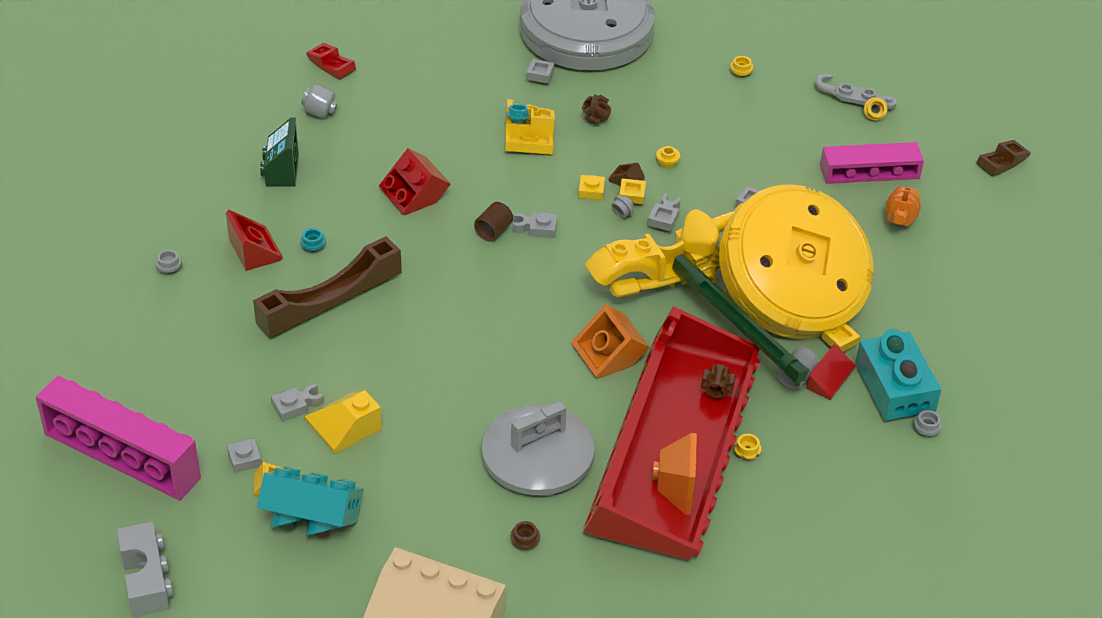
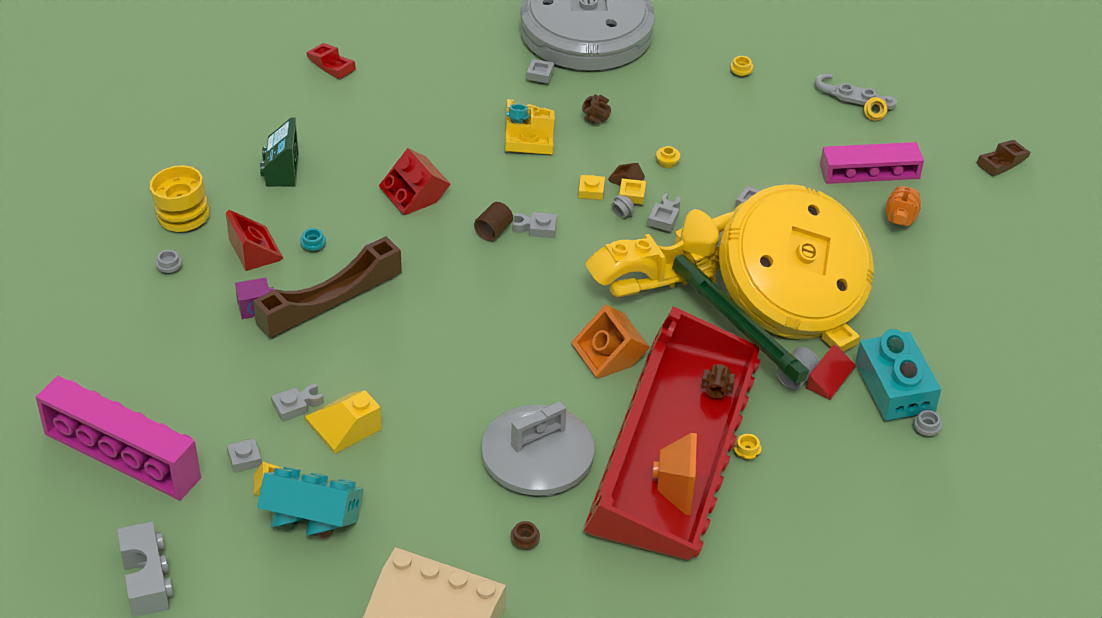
(179, 198): none -> yellow wheel
(247, 292): none -> magenta brick
(319, 101): light grey head -> none

